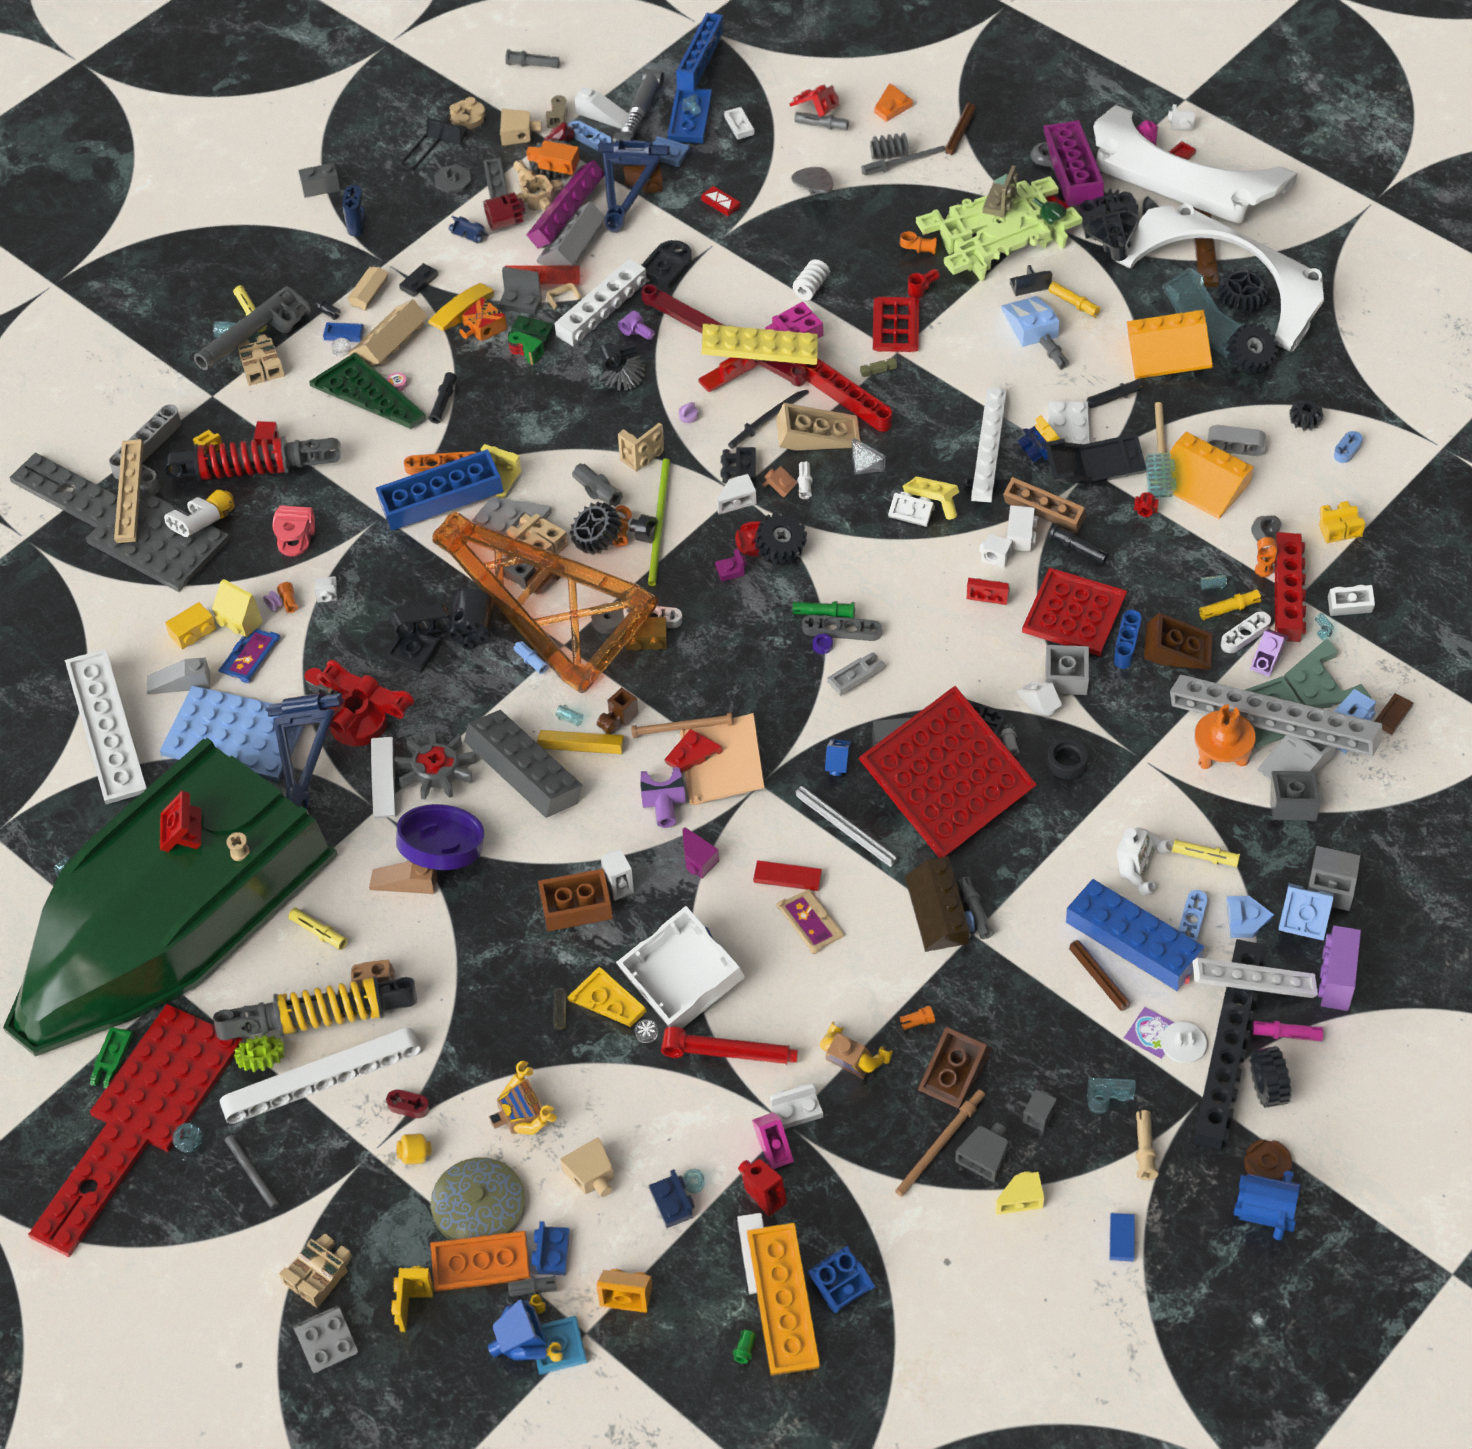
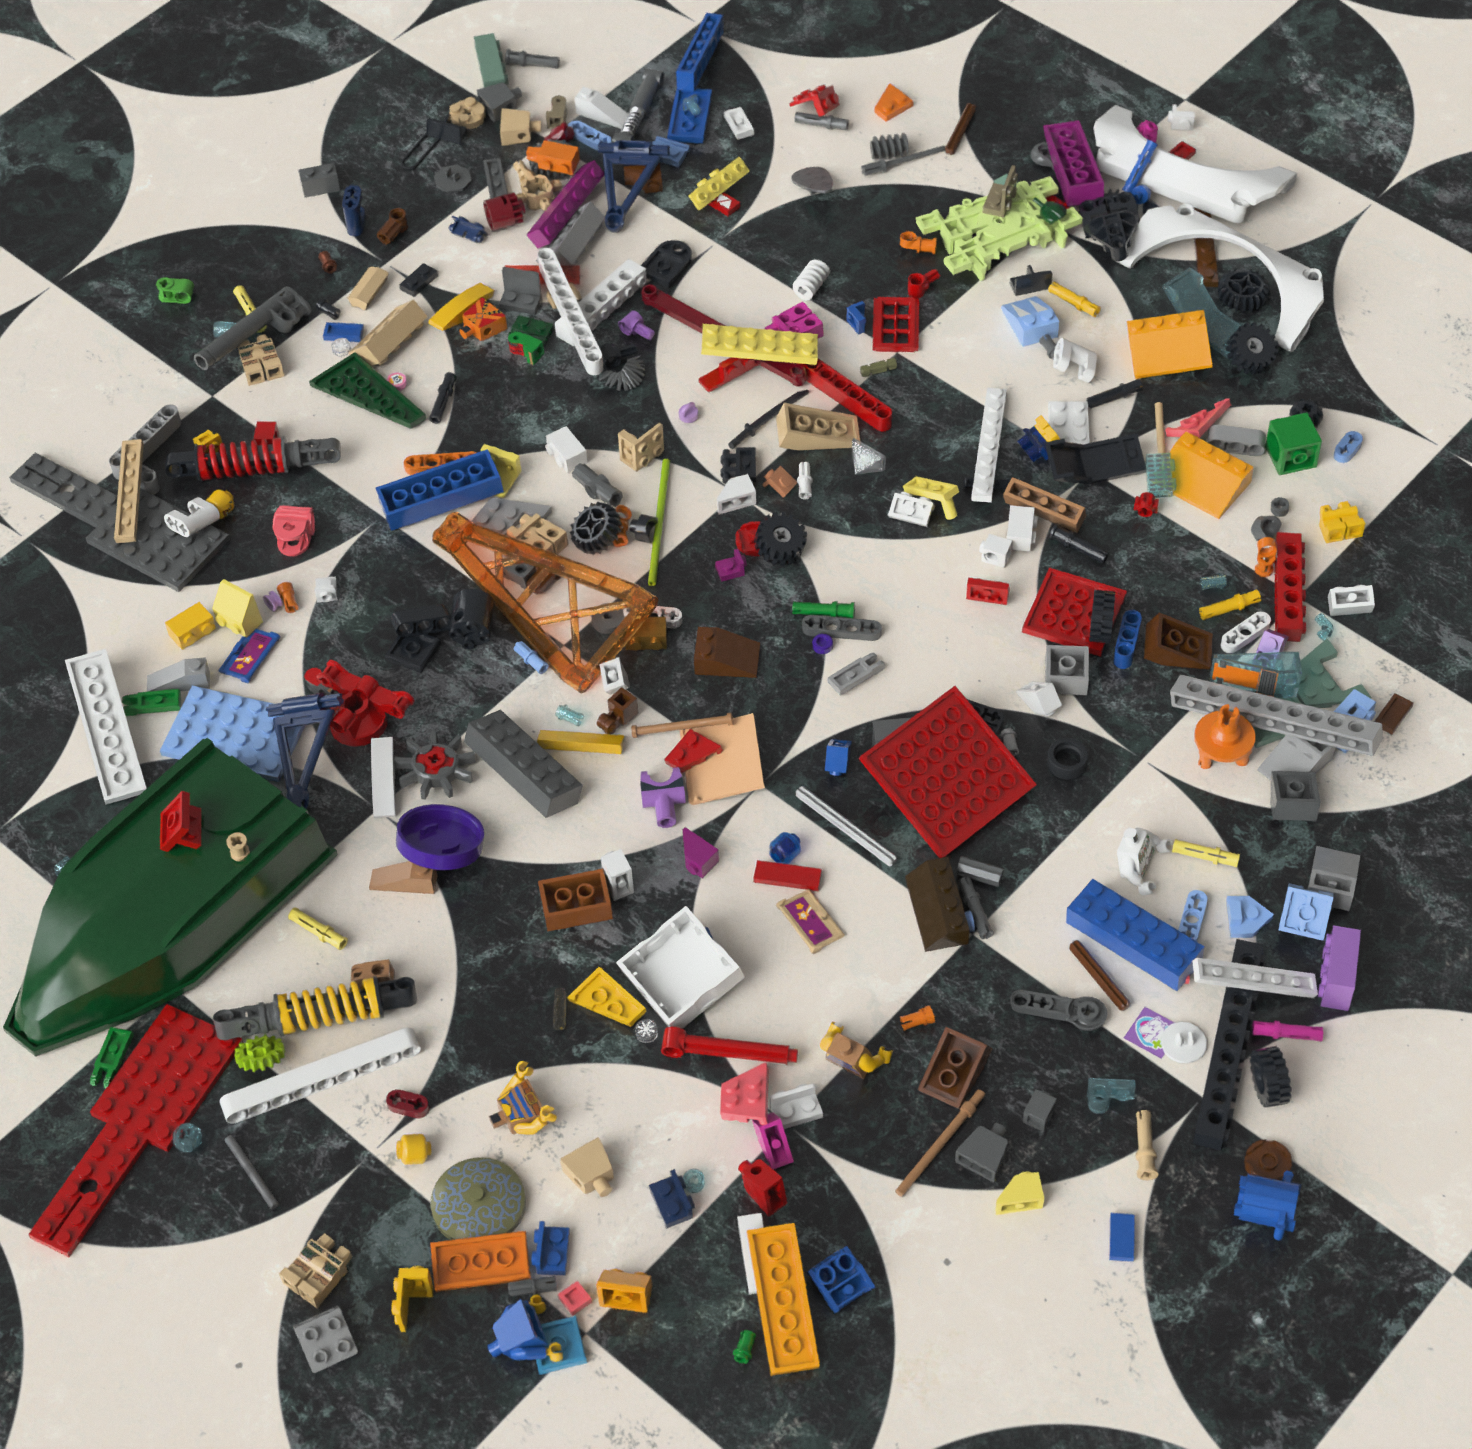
(152, 702): none -> green hinge
(176, 290): none -> bright green piece
(329, 264): none -> copper pin
(396, 224): none -> reddish brown piece
(490, 60): none -> sand green brick
(498, 97): none -> dark grey torso
(566, 449): none -> white brick
(570, 311): none -> white beam
(574, 1298): none -> coral plate
(614, 676): none -> white slope
(718, 183): none -> light yellow bracket
(725, 654): none -> reddish brown slope
(746, 1096): none -> coral wing
(785, 848): none -> clear blue head
(856, 317): none -> blue bracket
(980, 871): none -> dark grey axle
(1063, 1008): none -> dark grey beam
(1068, 351): none -> white connector
(1102, 616): none -> black bush
(1141, 194): none -> blue tile
(1150, 146): none -> blue pin
(1199, 422): none -> coral wing
(1263, 673): none -> clear light blue slope
(1284, 509): none -> dark grey bush
(1293, 443): none -> green brick

